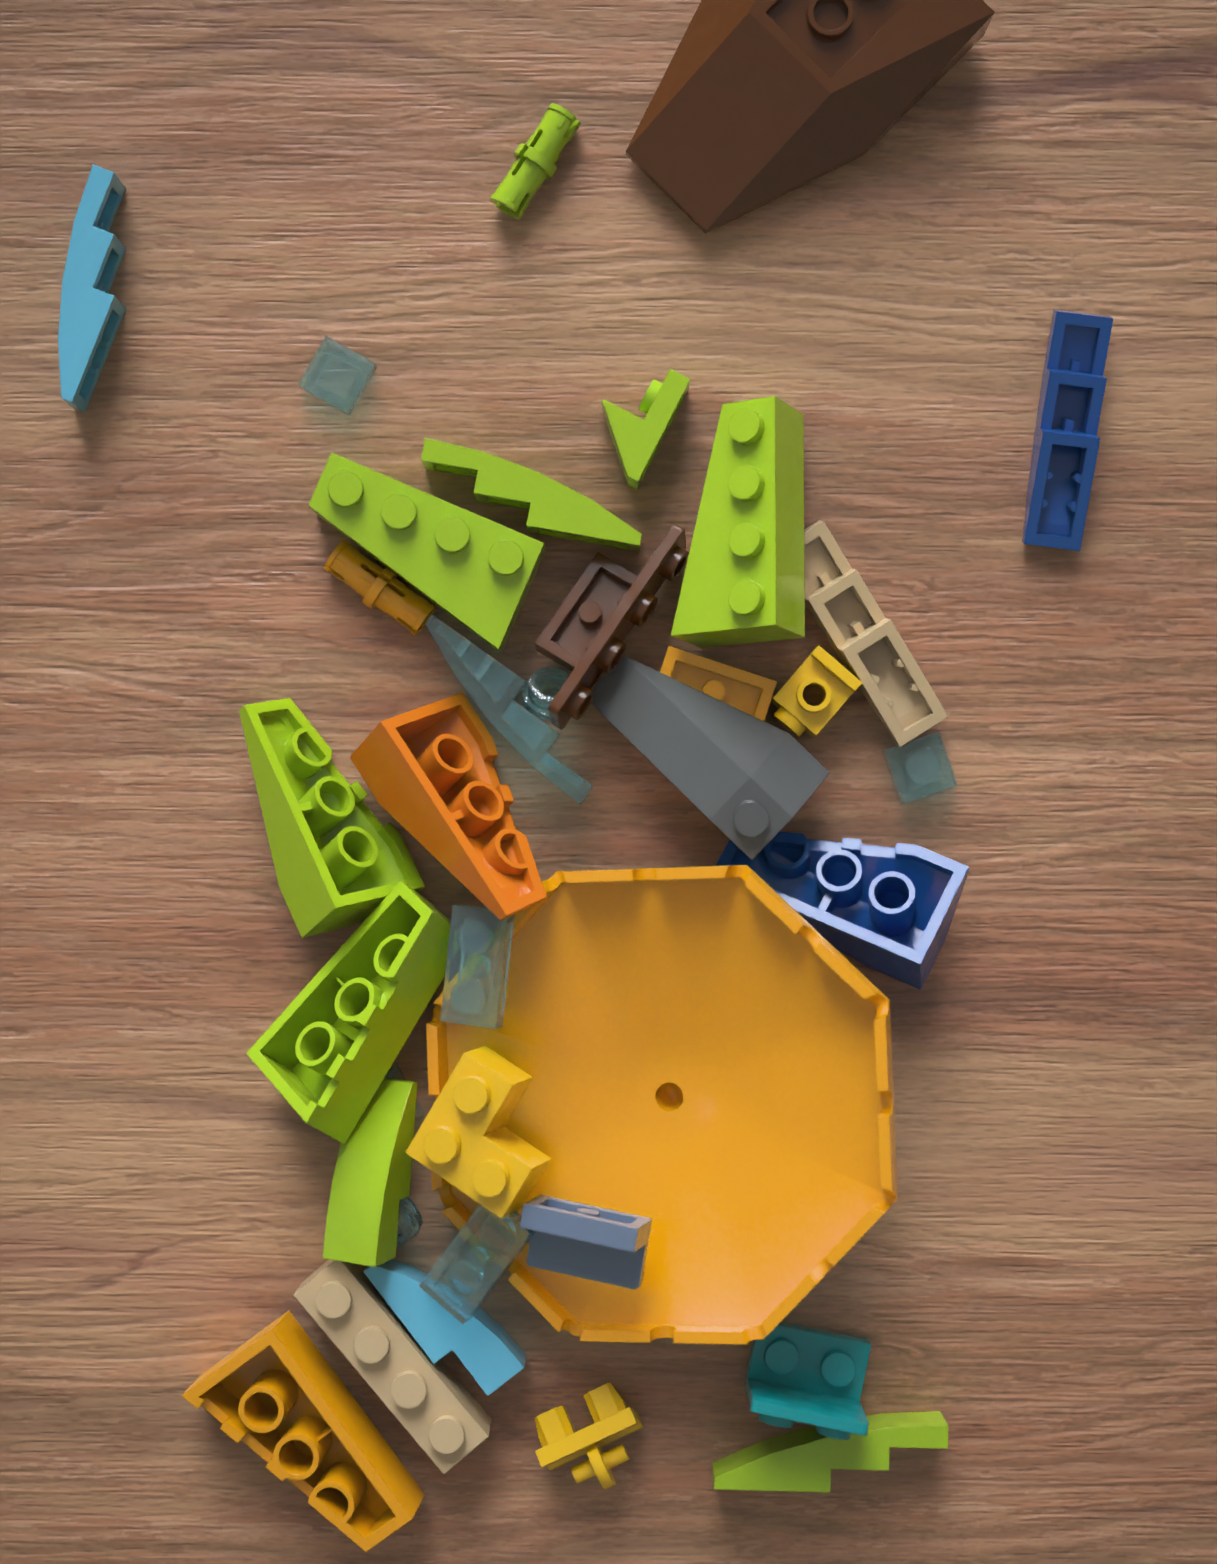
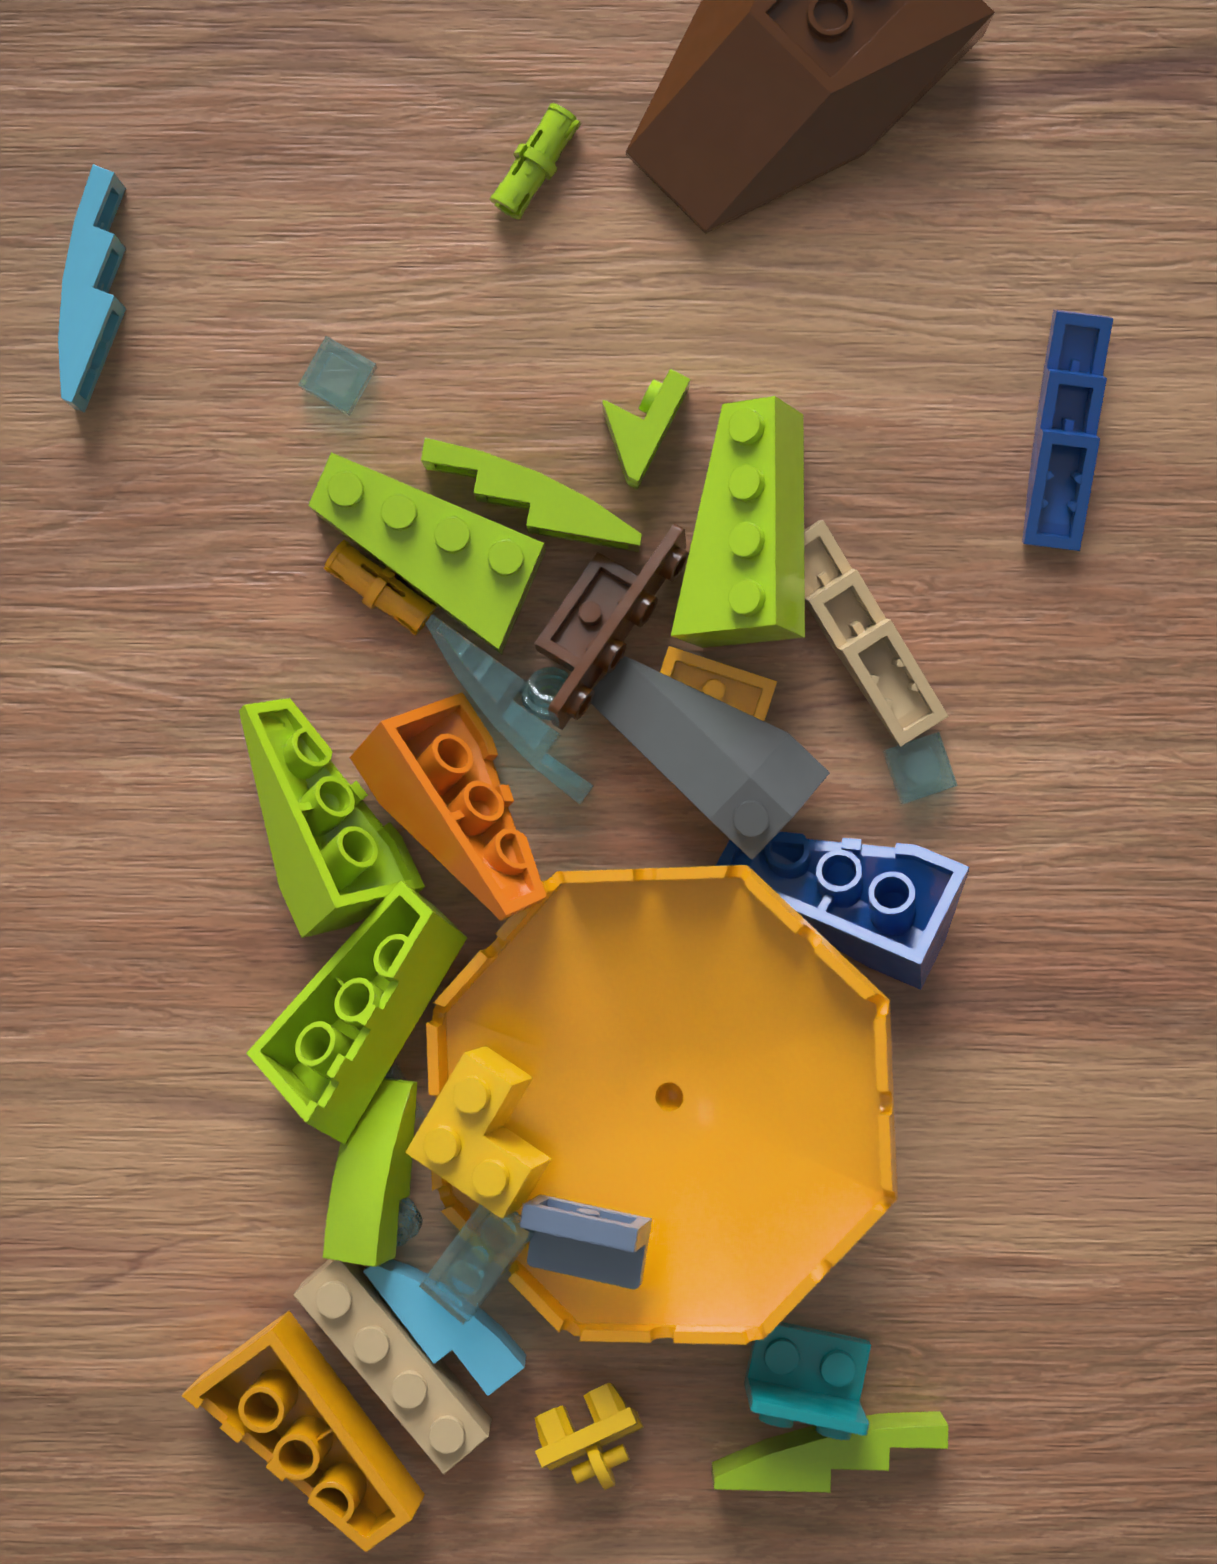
(476, 967): clear light blue plate -> none
(824, 672): yellow brick -> none

